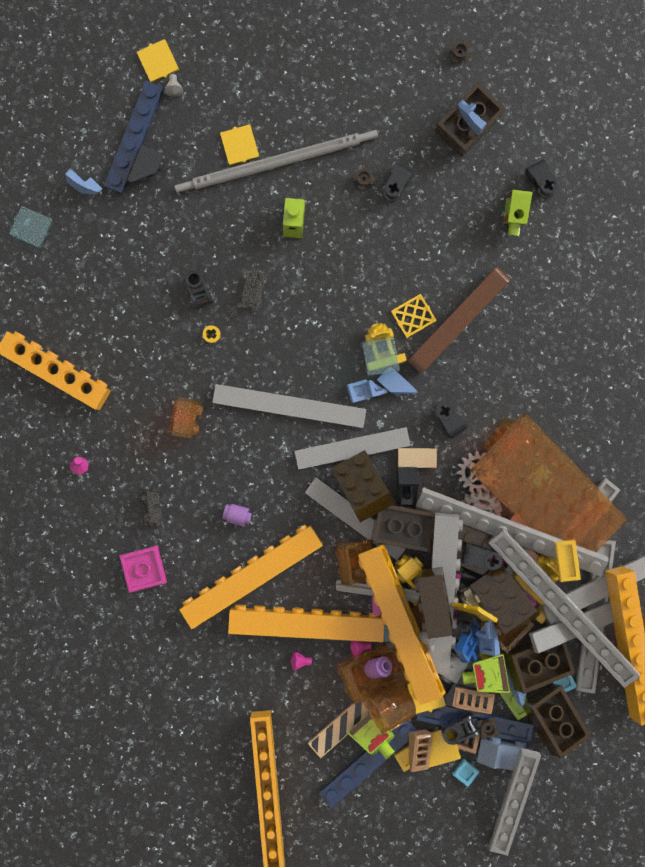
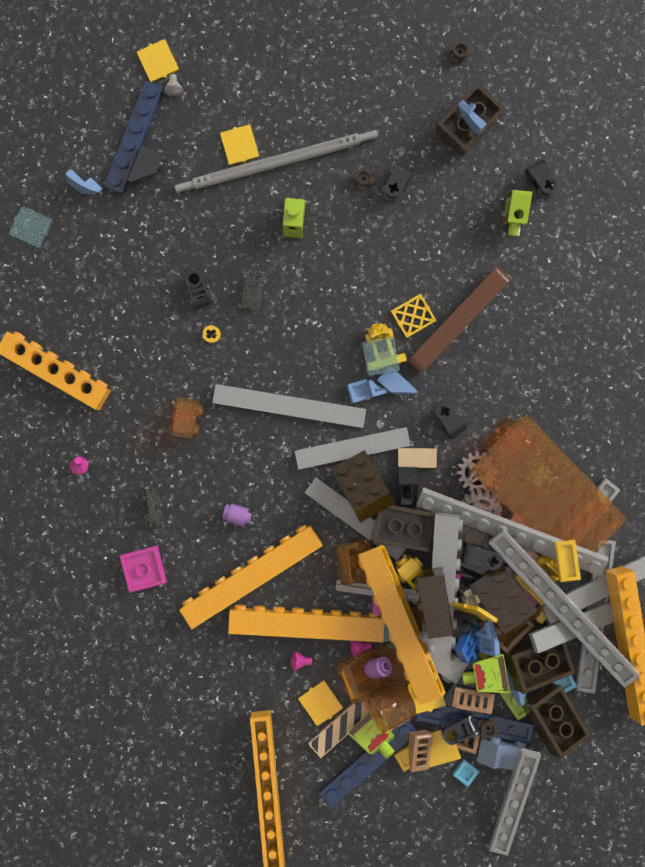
(320, 703): none -> yellow piece

